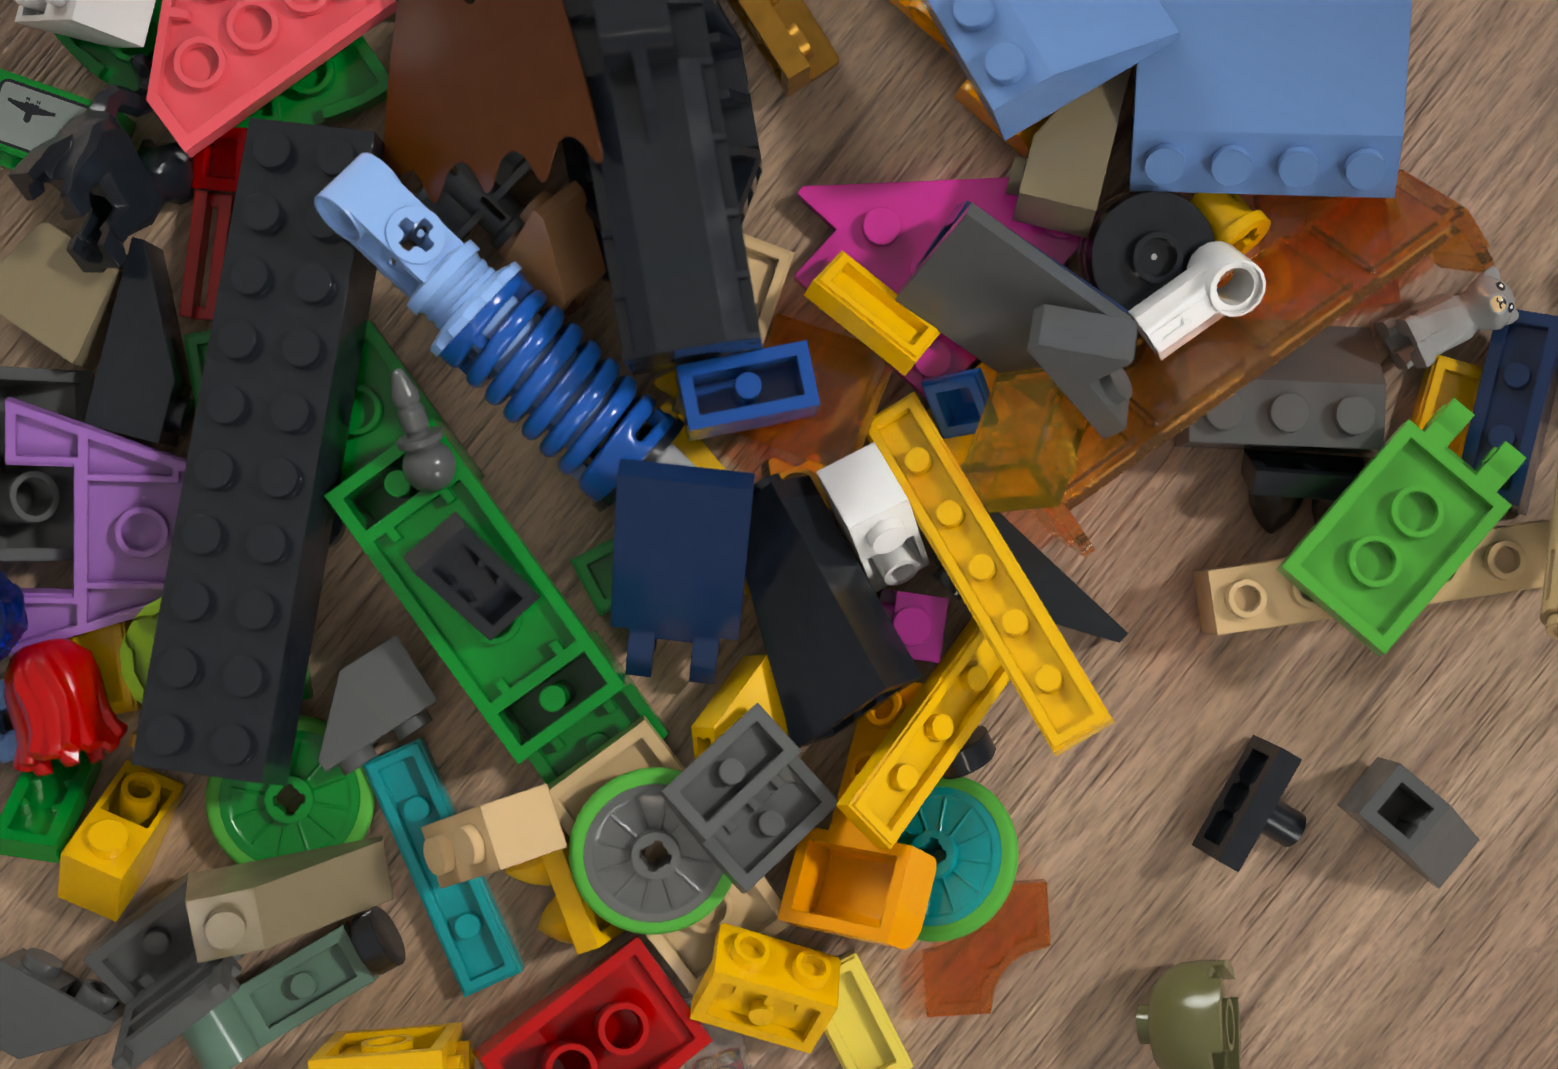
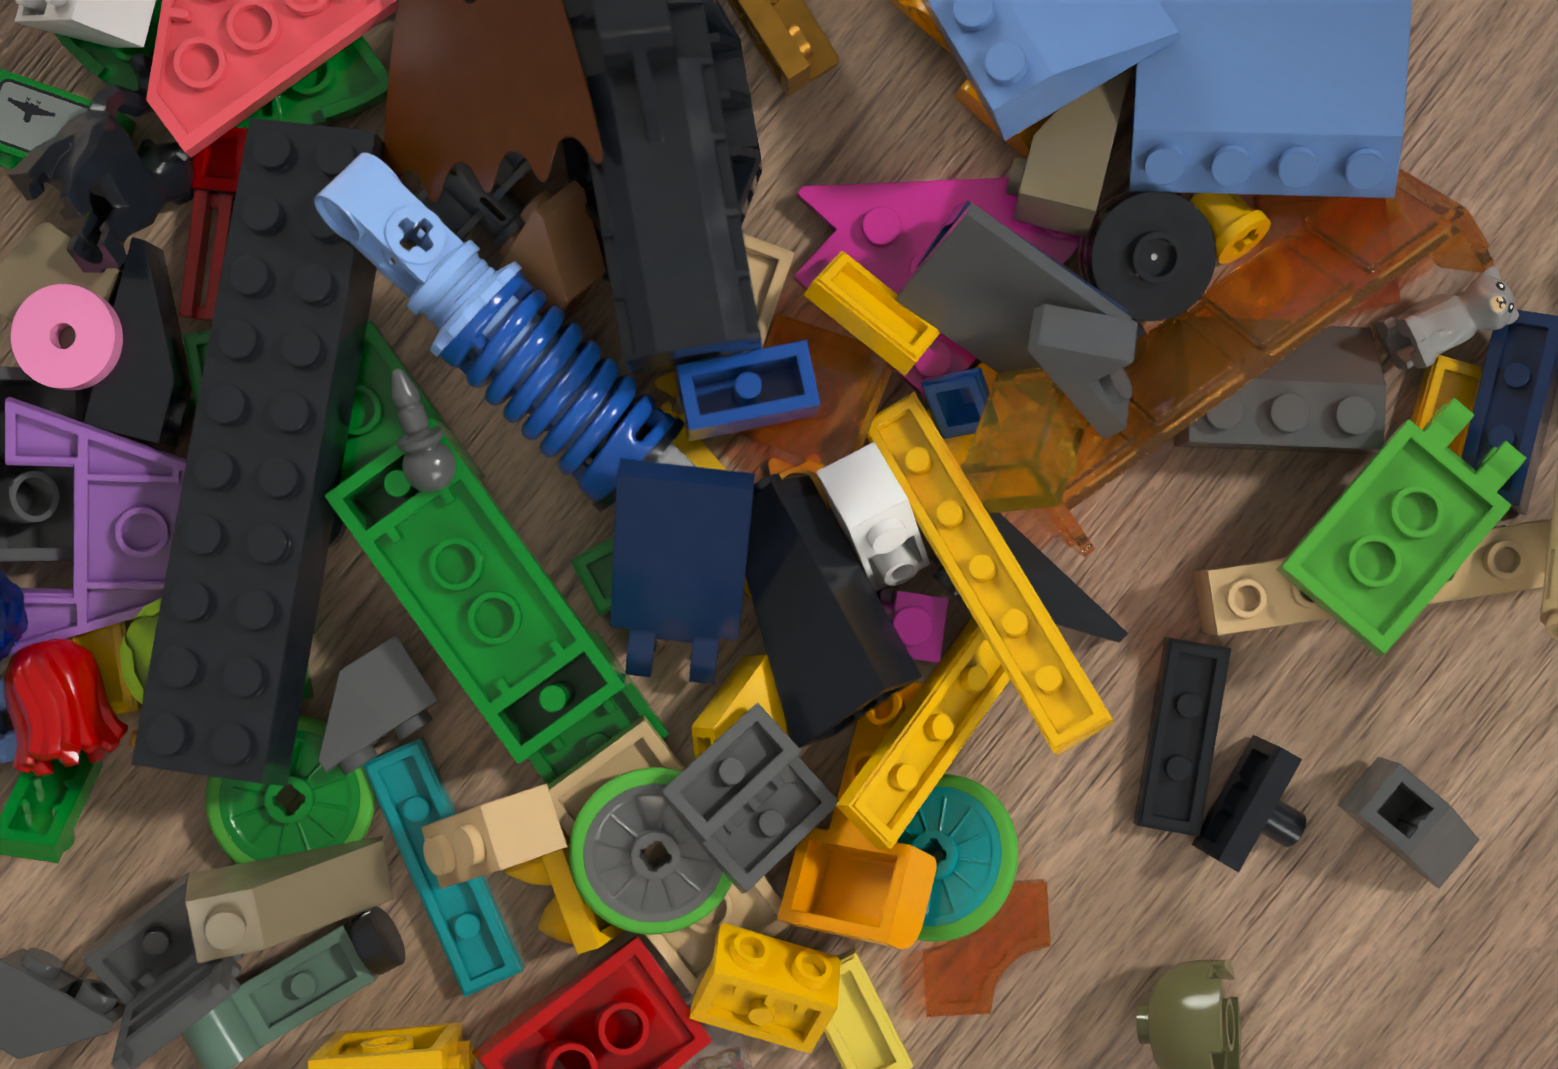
(37, 333): none -> bright pink piece
(118, 841): yellow slope -> none
(471, 576): black tile -> none
(973, 755): black tile -> none
(1182, 736): none -> black tile
(1193, 301): white piece -> none
(1284, 479): black tile -> none

